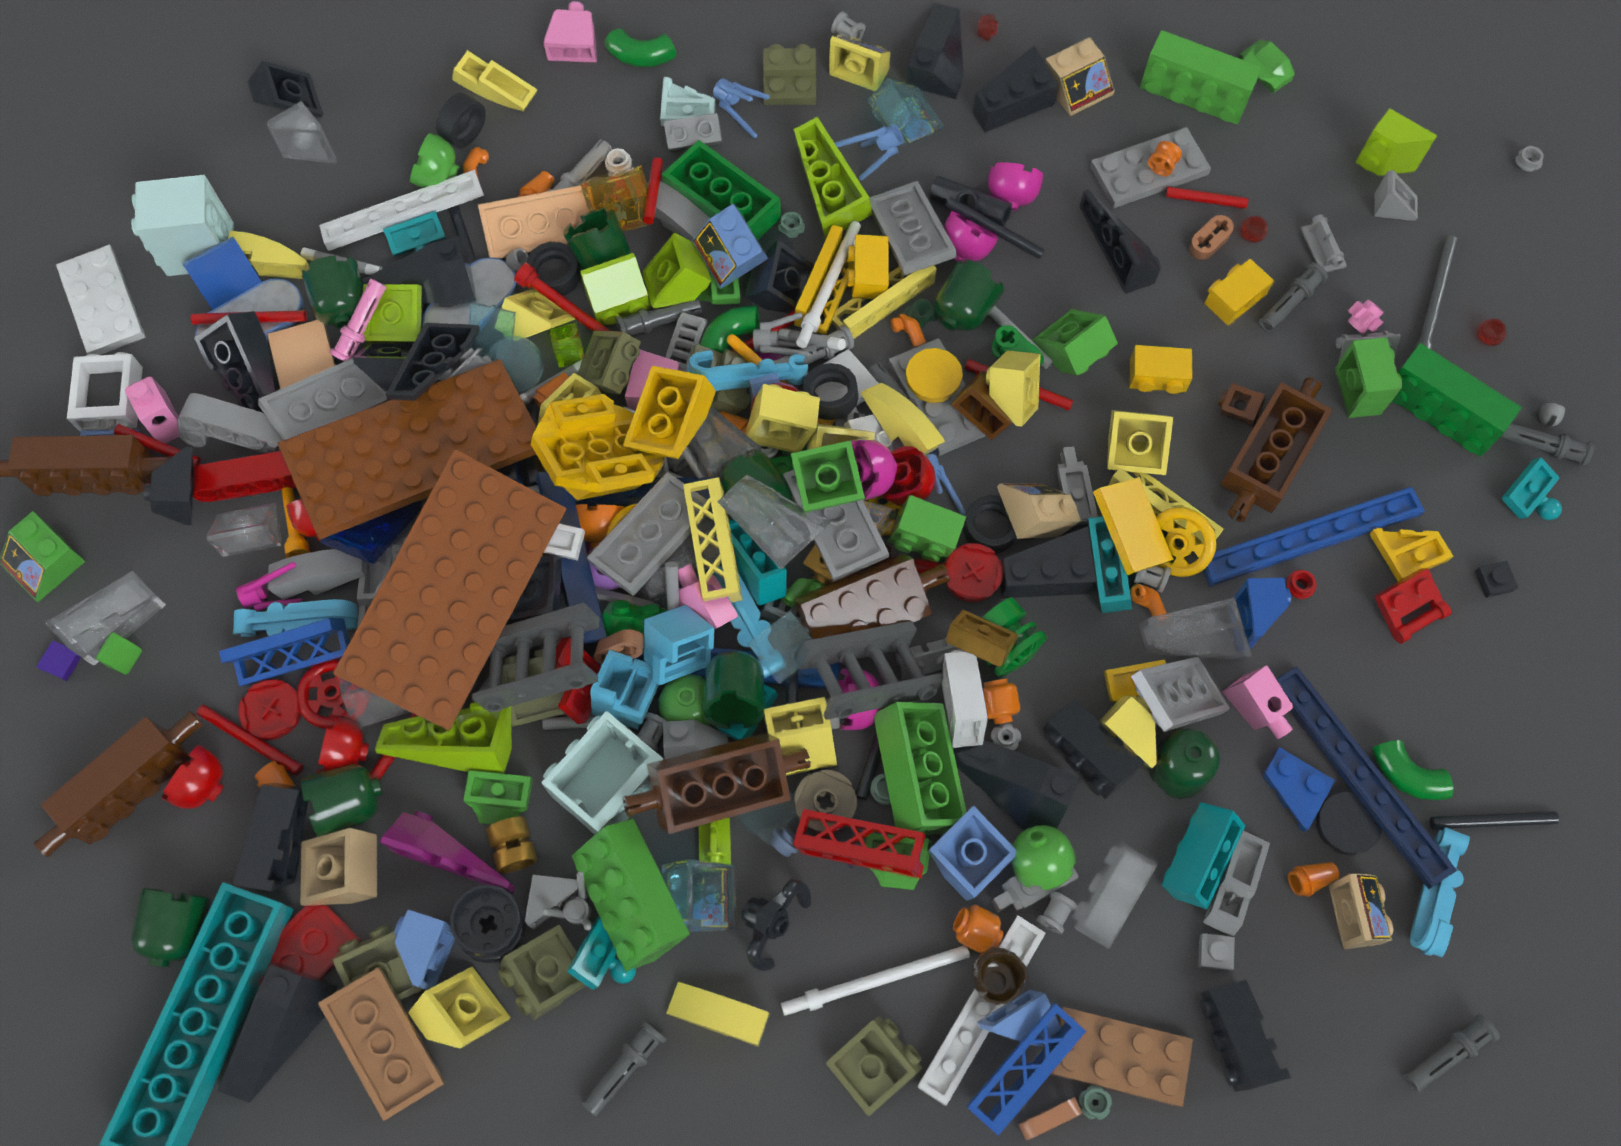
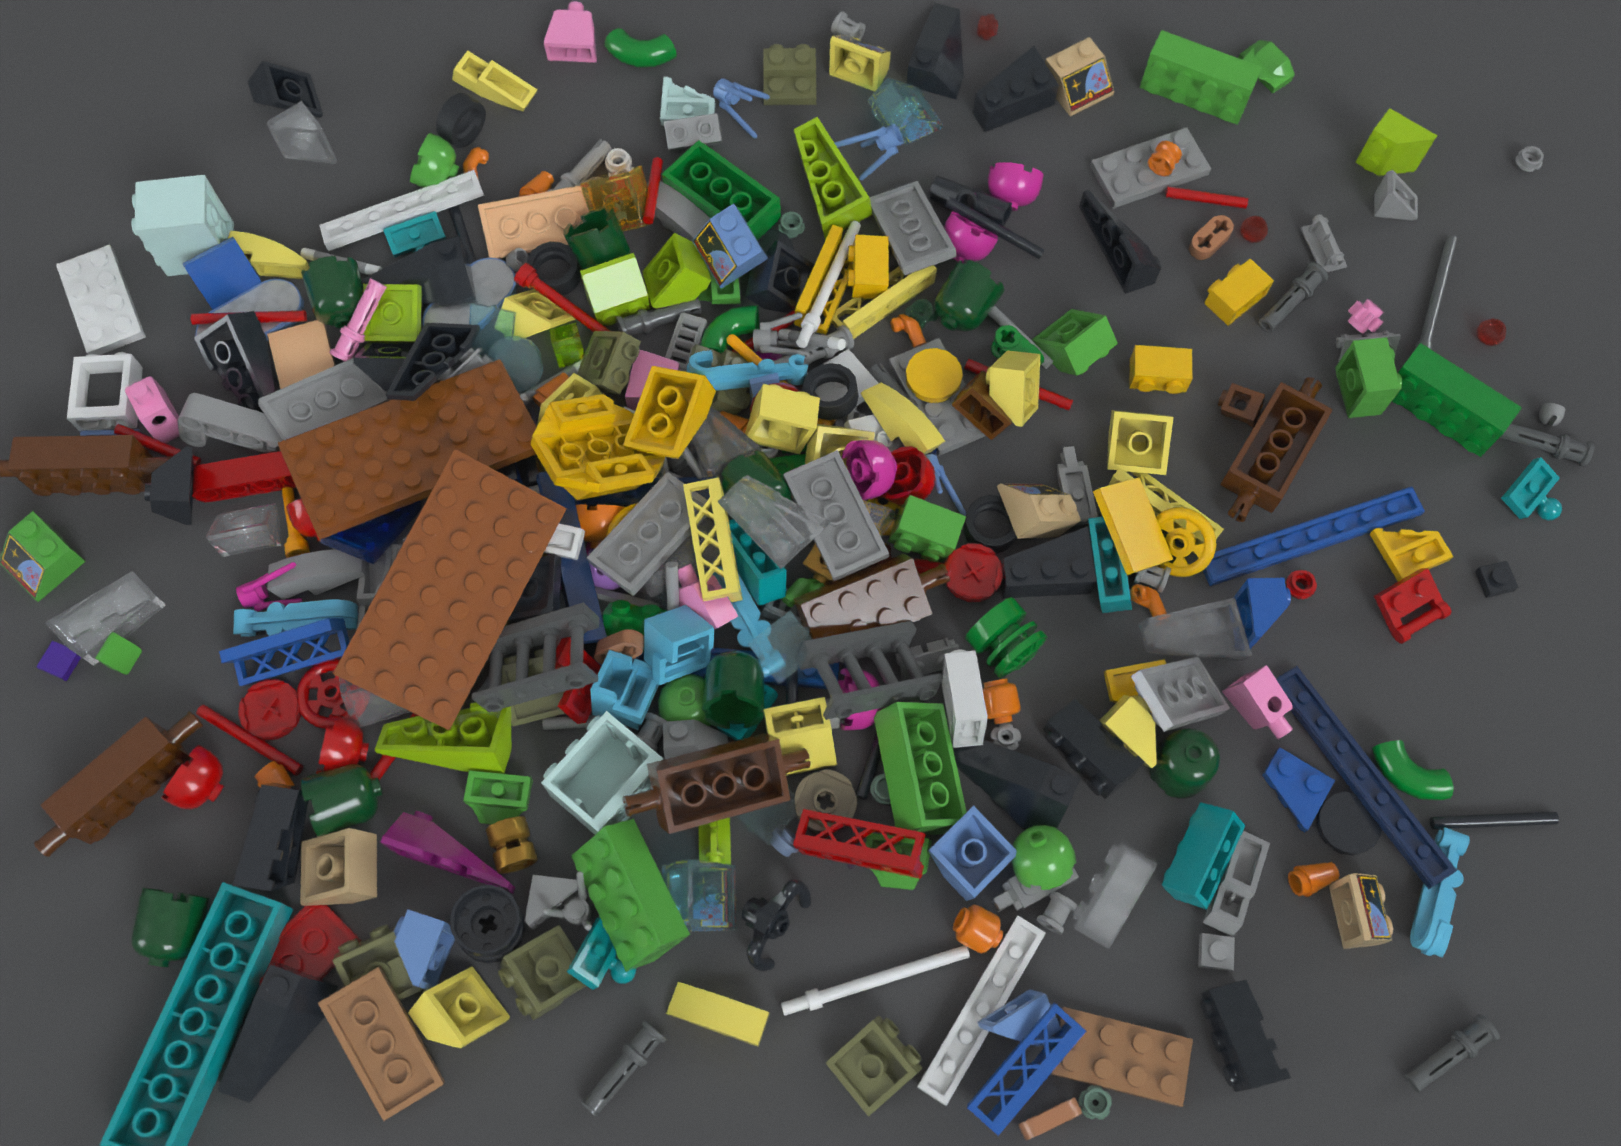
(827, 476): bright green slope -> none
(981, 638): pearl gold slope -> none
(999, 975): dark brown hair -> none

